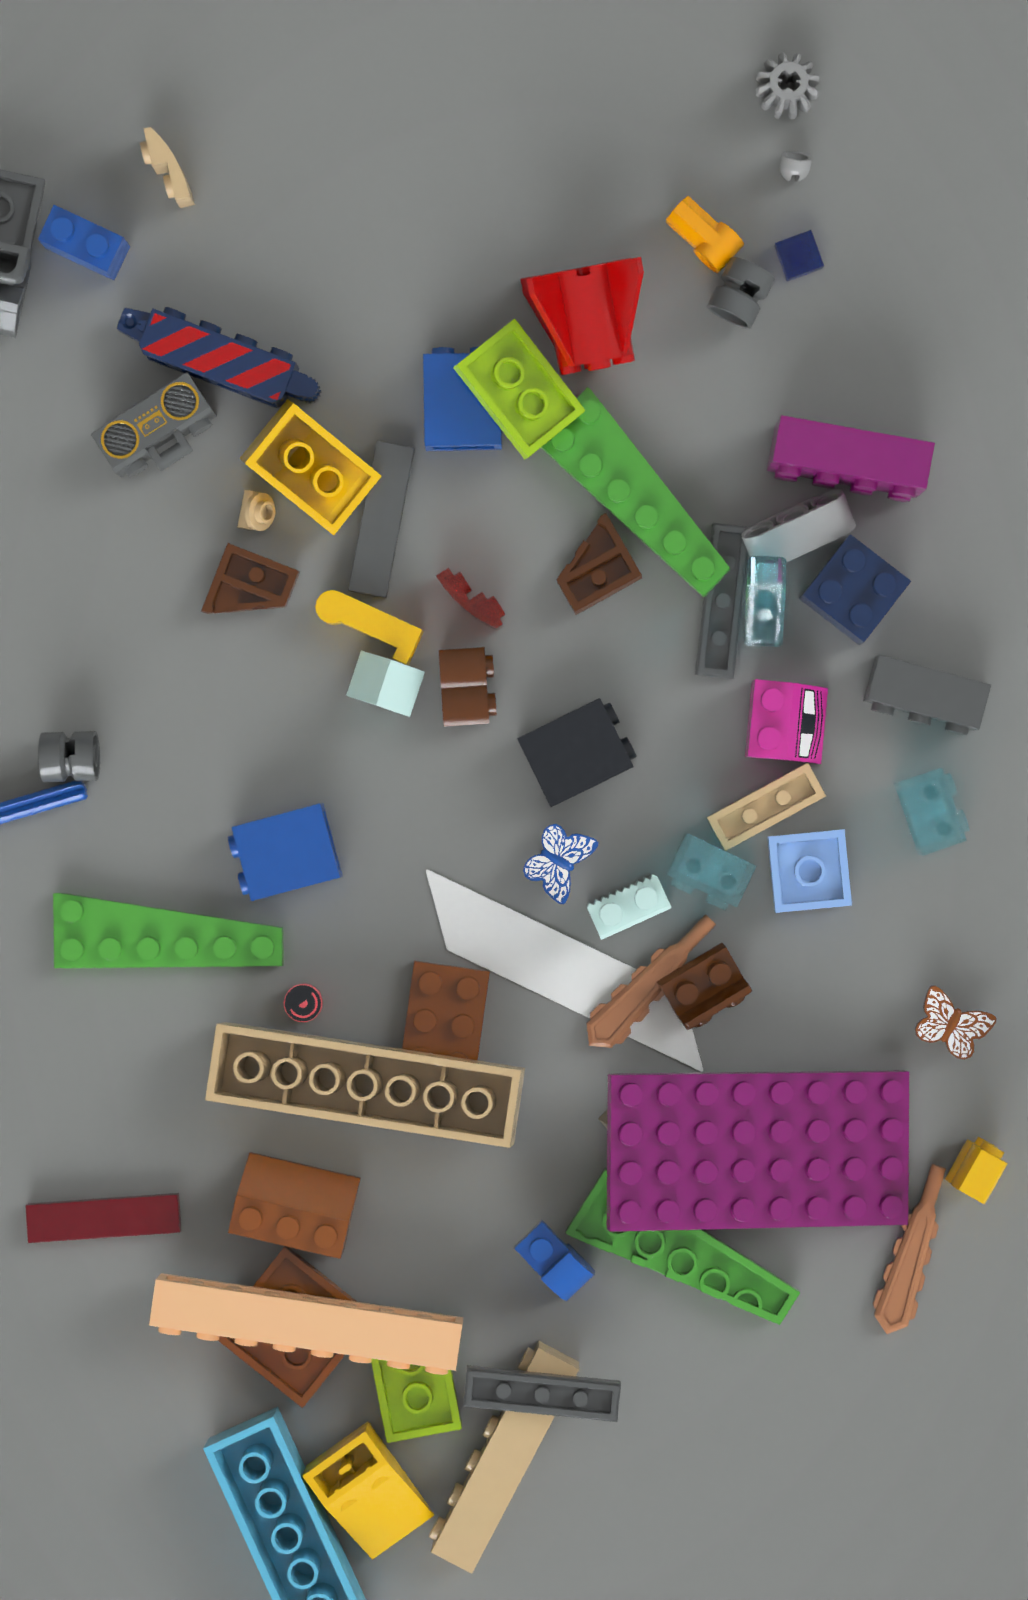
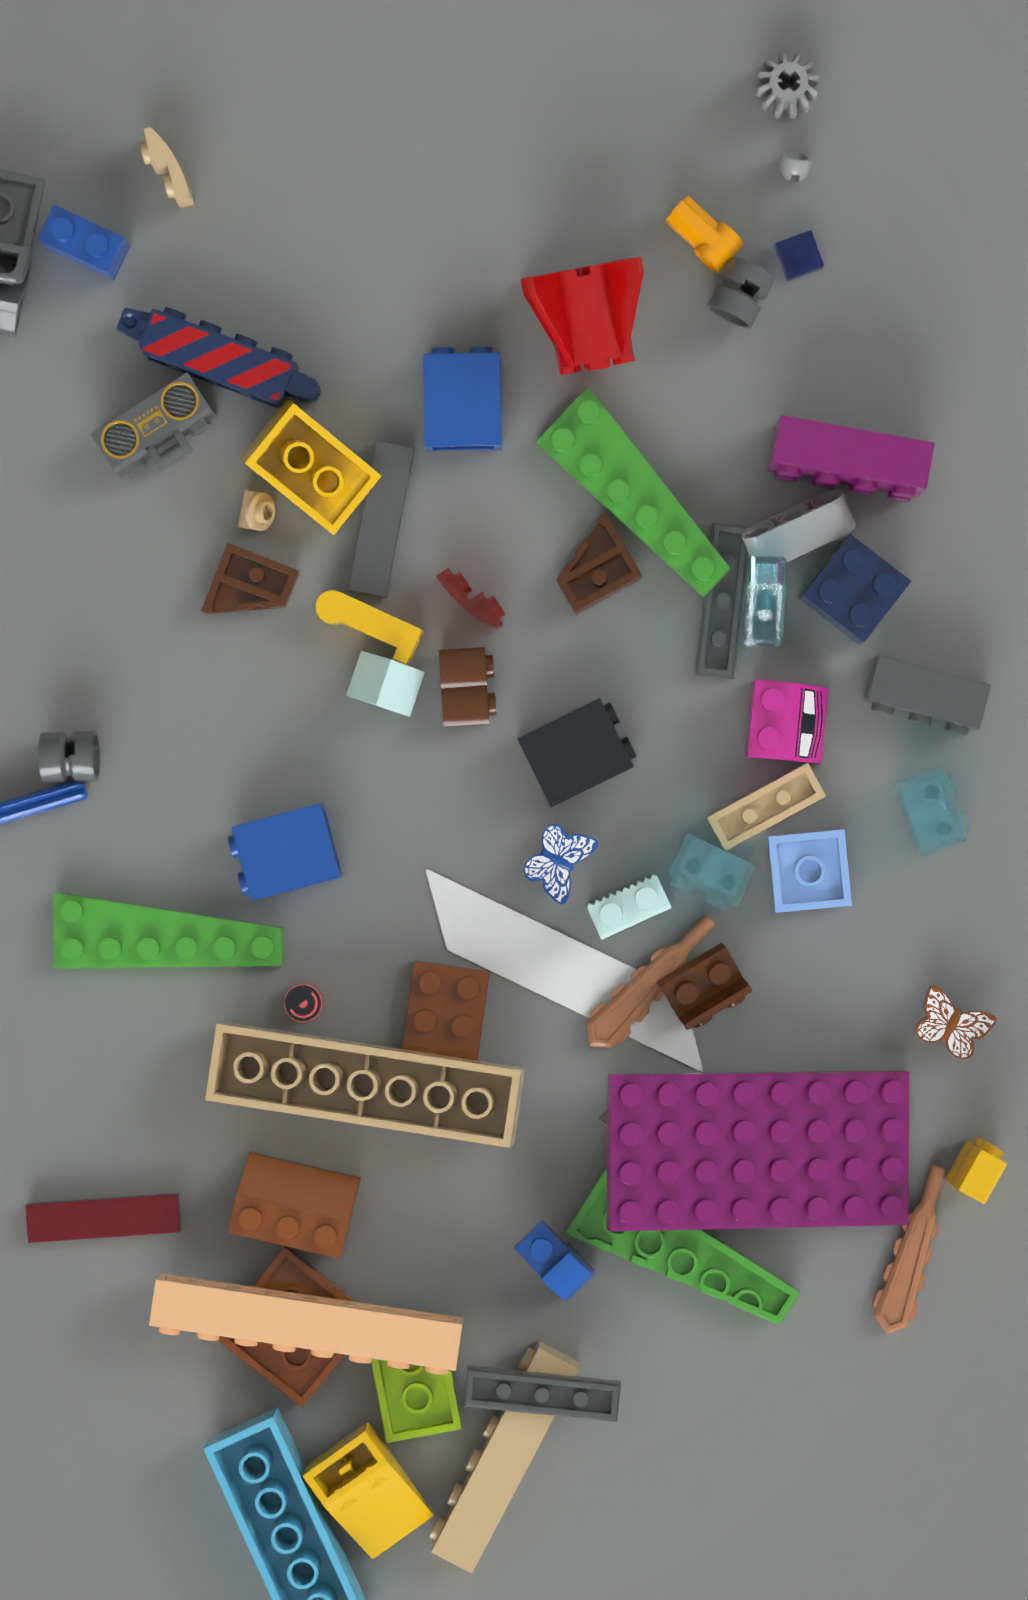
(519, 389): lime plate -> none

